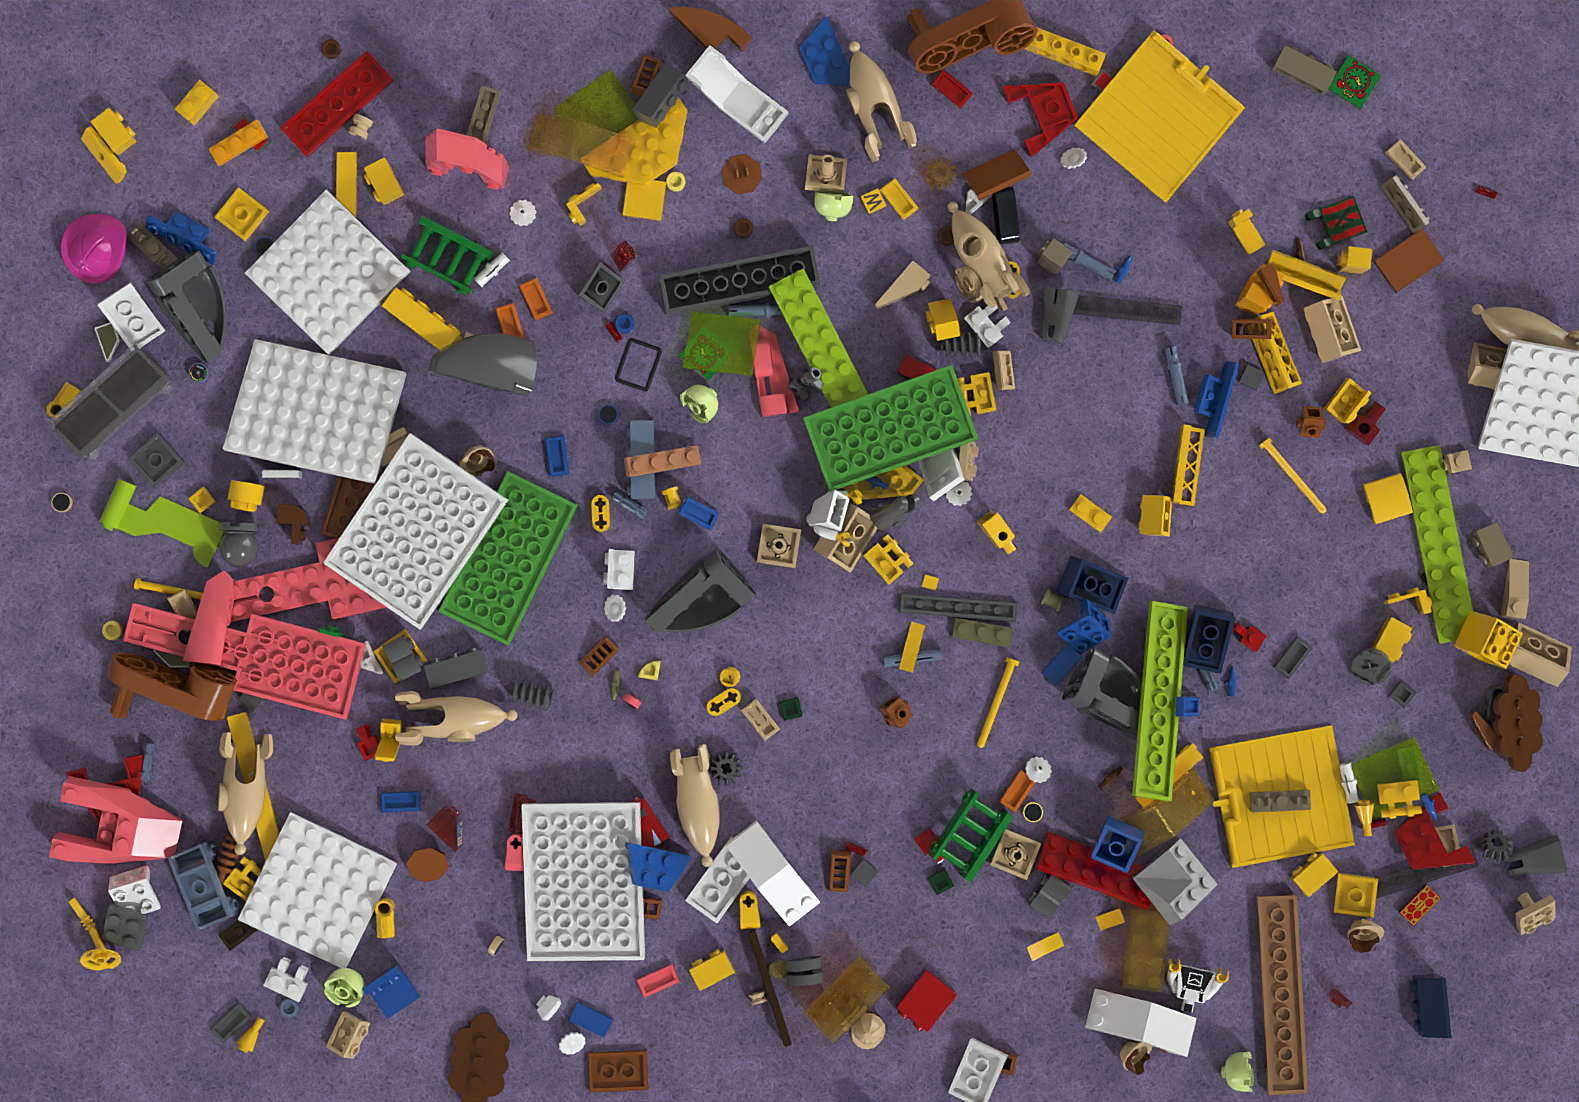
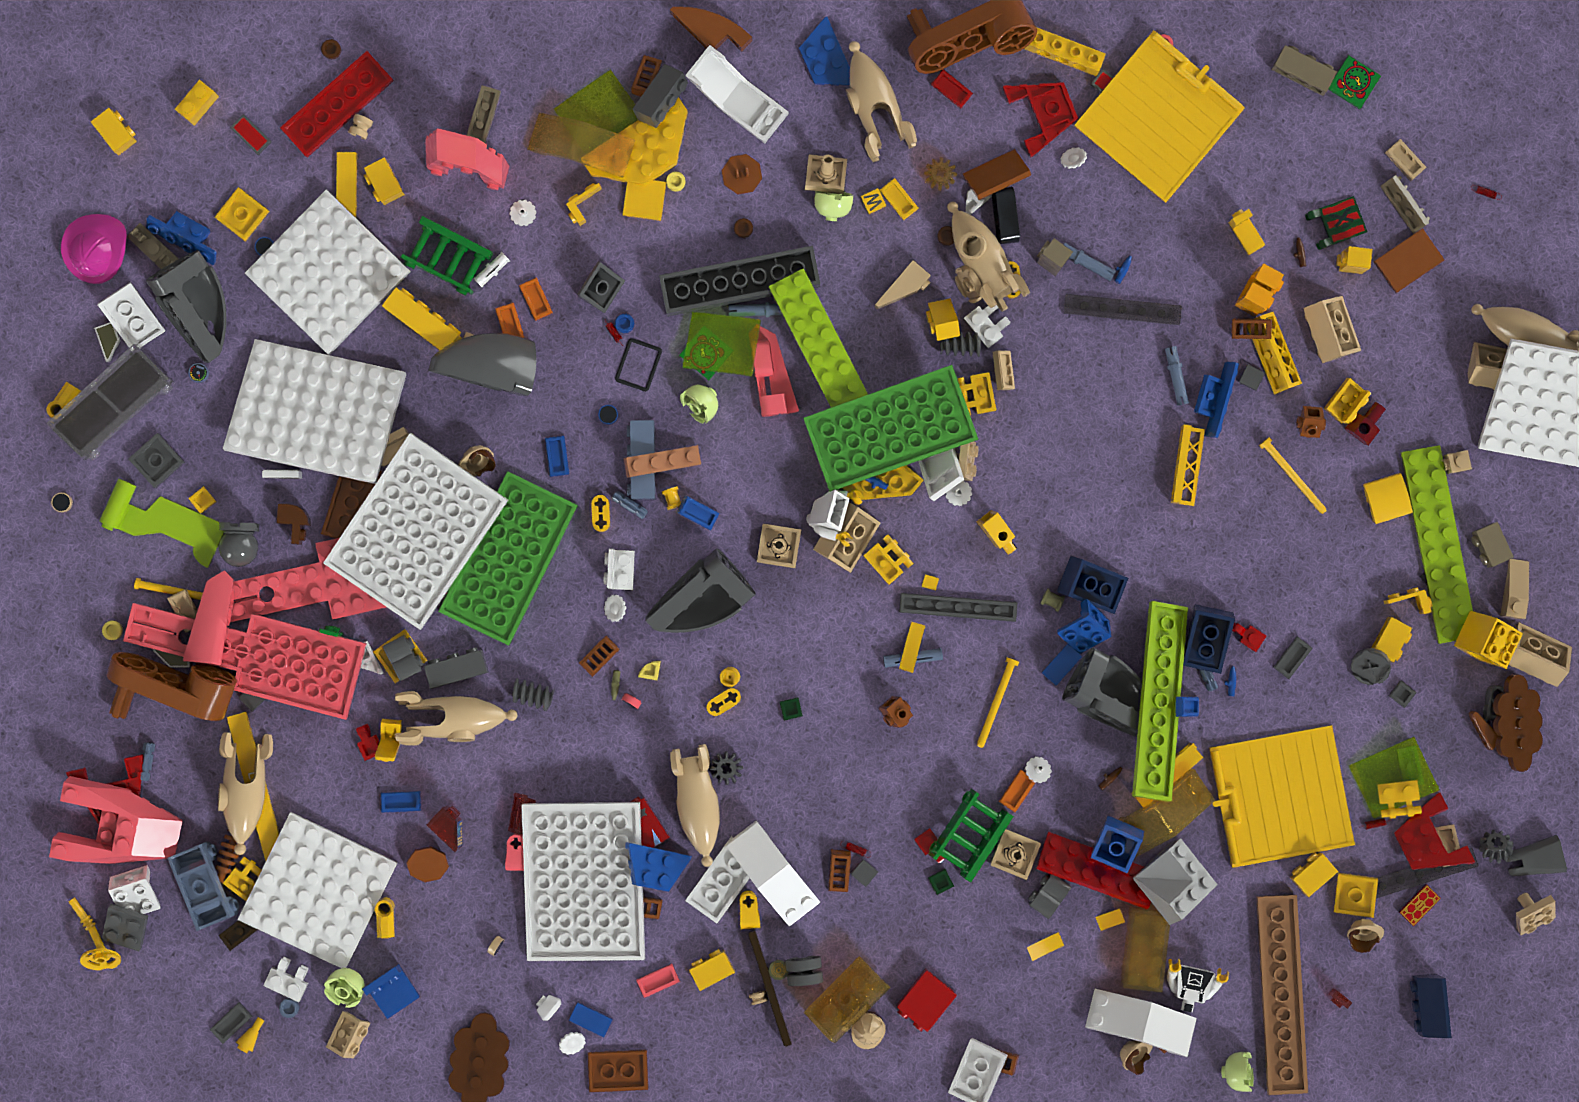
(104, 154): yellow tile -> none
(238, 142): light orange plate -> none
(245, 495): yellow piece -> none
(623, 256): clear red hinge -> none
(760, 719): tan plate -> none
(780, 944): yellow tile -> none
(809, 377): dark grey piece -> none
(896, 512): dark grey piece -> none
(913, 368): red tile -> none
(982, 632): olive plate -> none
(1033, 812): black tile -> none
(1057, 313): dark grey piece -> none
(1090, 513): yellow plate -> none
(1155, 515): yellow brick -> none
(1270, 280): dark orange slope -> none
(1280, 801): dark tan plate -> none
(1308, 275): yellow fence -> none
(1349, 782): white pin -> none
(1365, 811): yellow cone -> none
(1429, 805): blue helmet -> none

